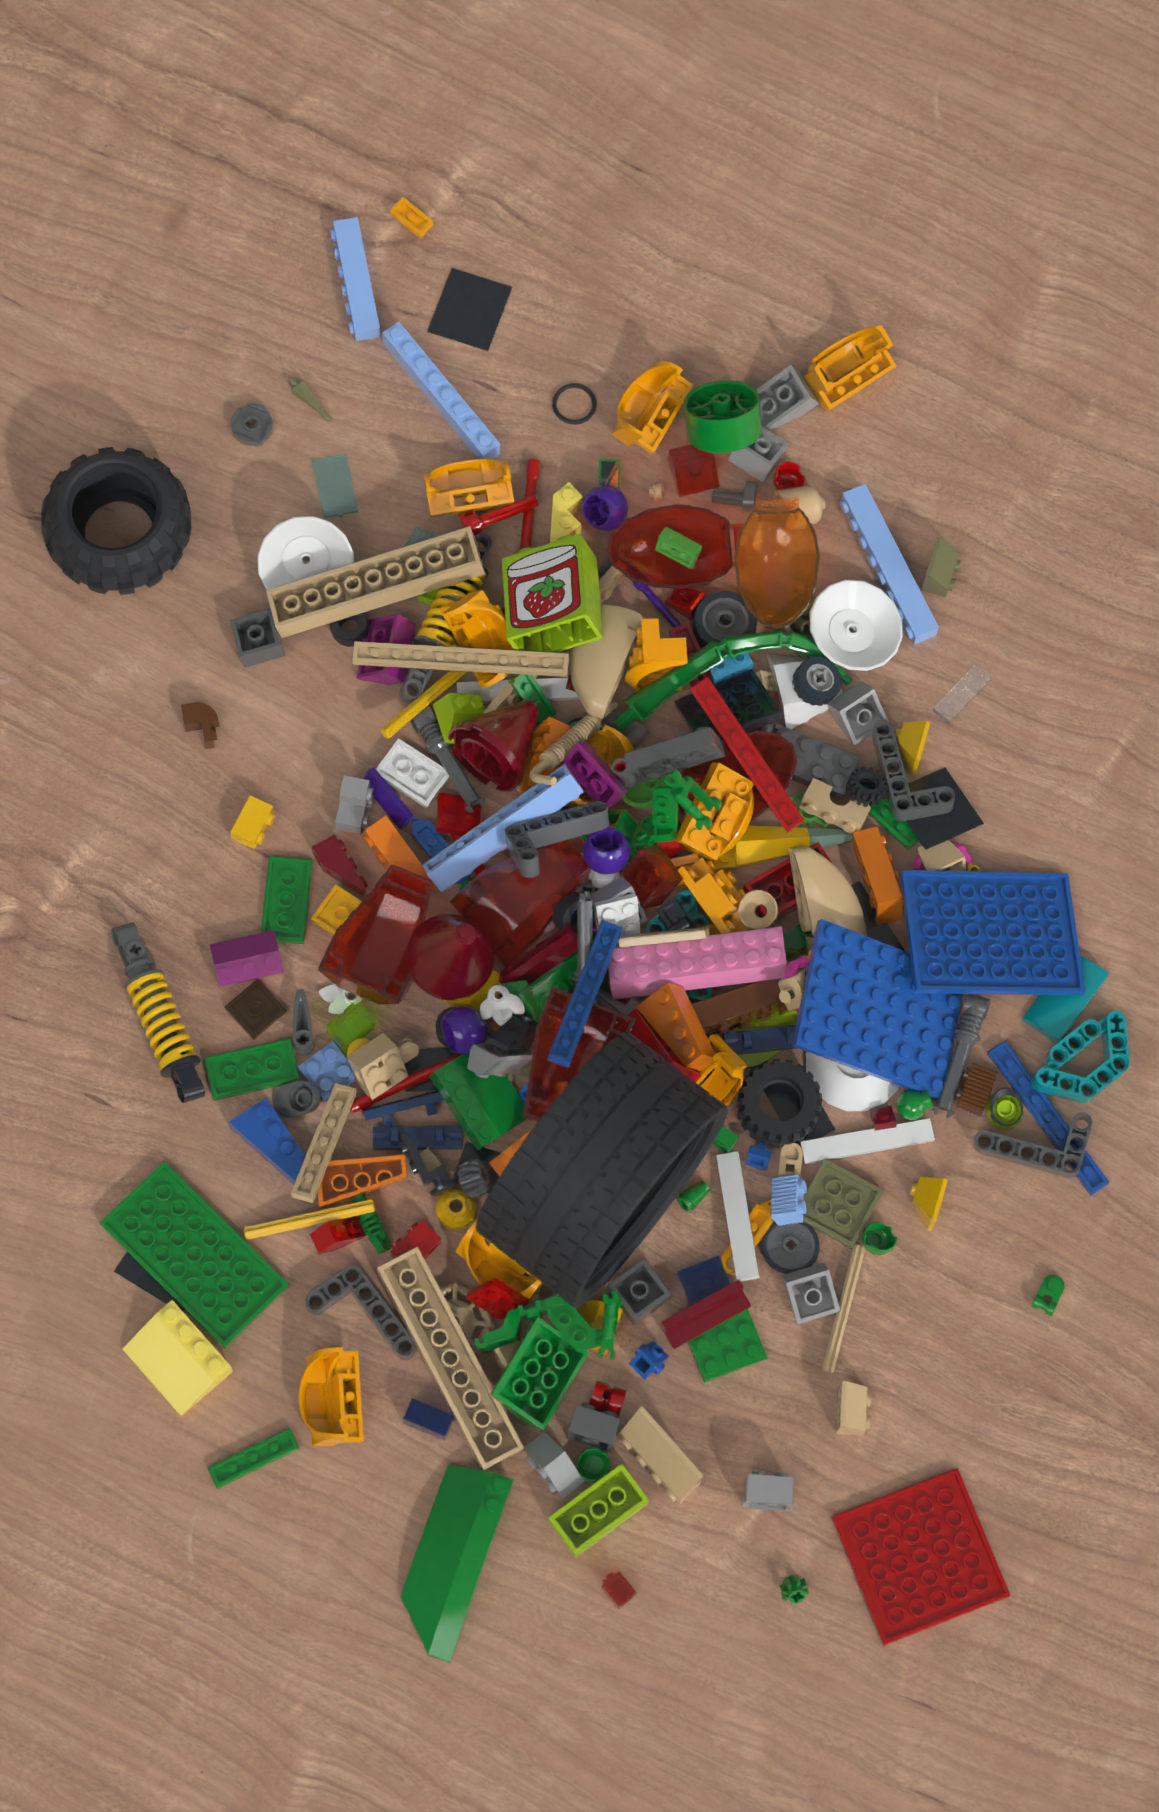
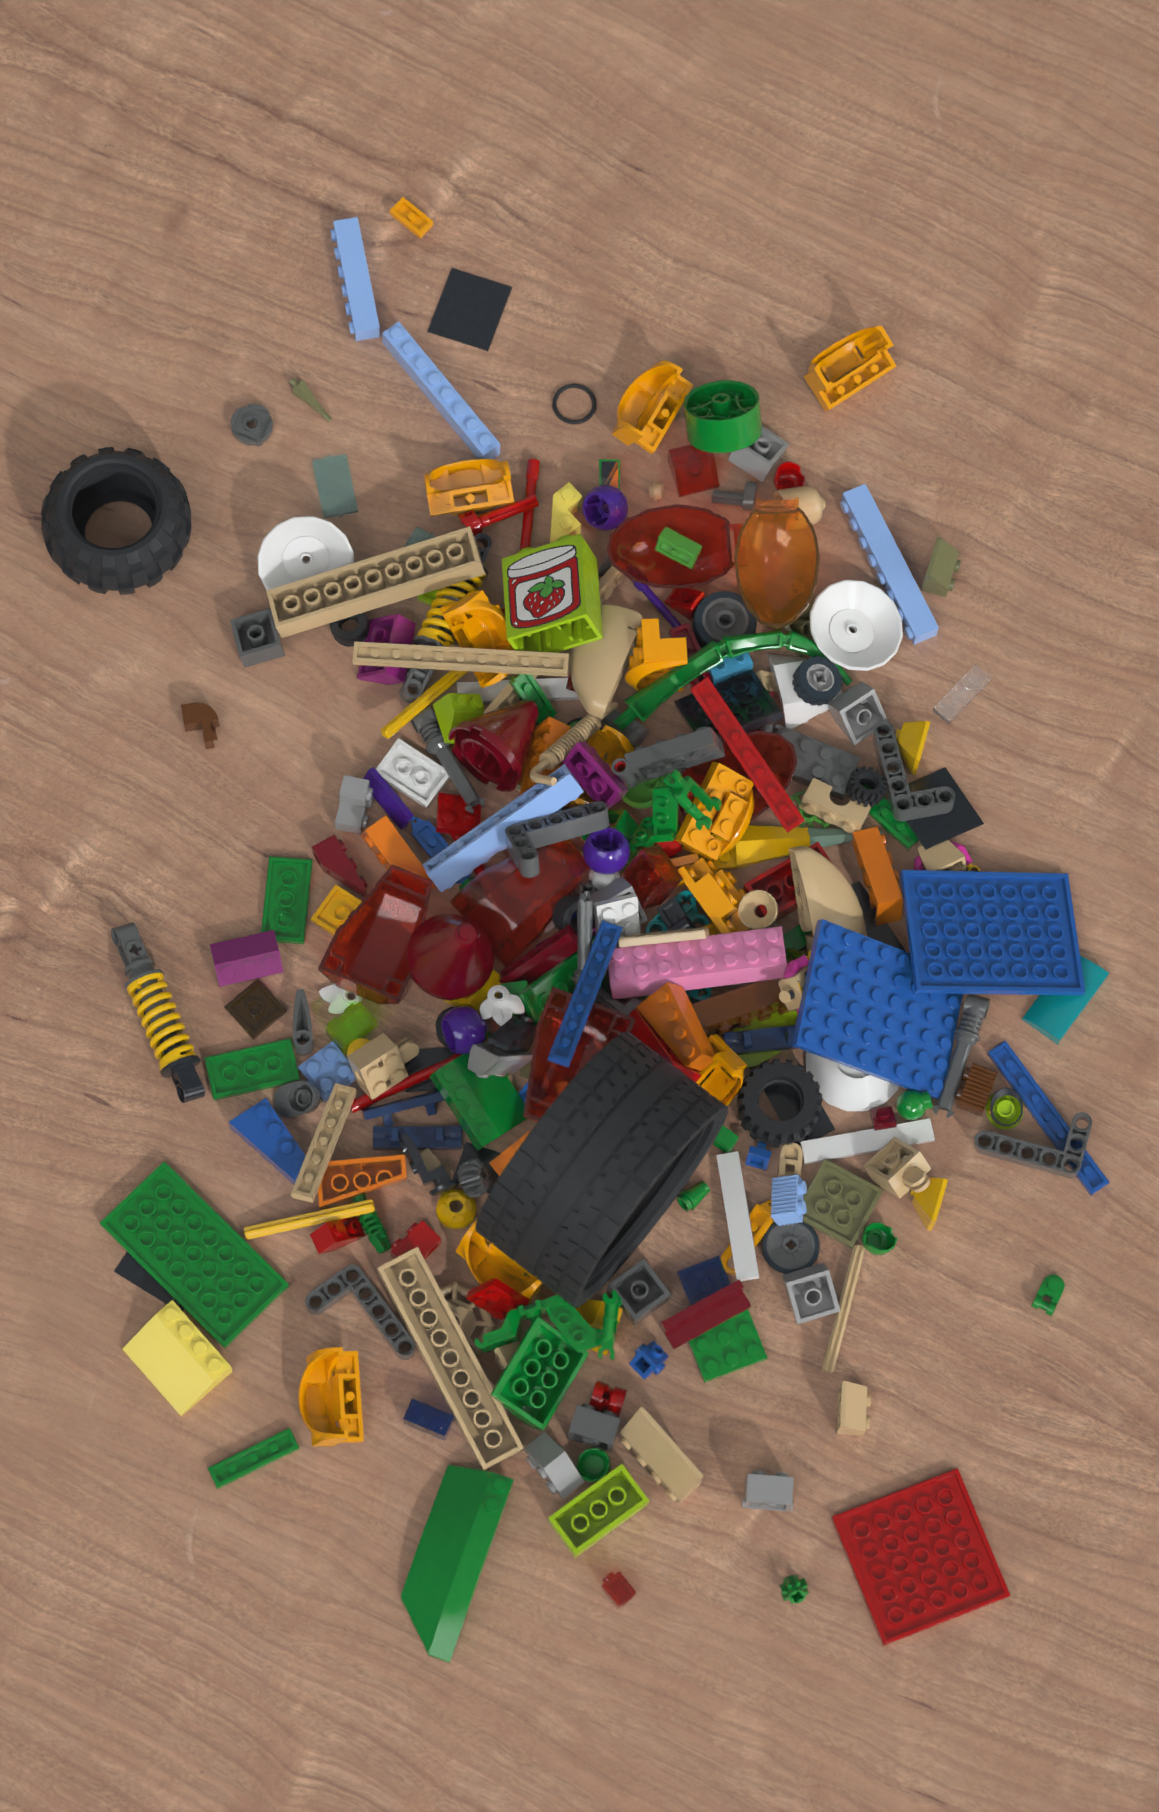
(252, 823): yellow brick -> none
(785, 398): light grey slope -> none
(899, 1168): none -> tan brick
(1082, 1040): teal piece -> none

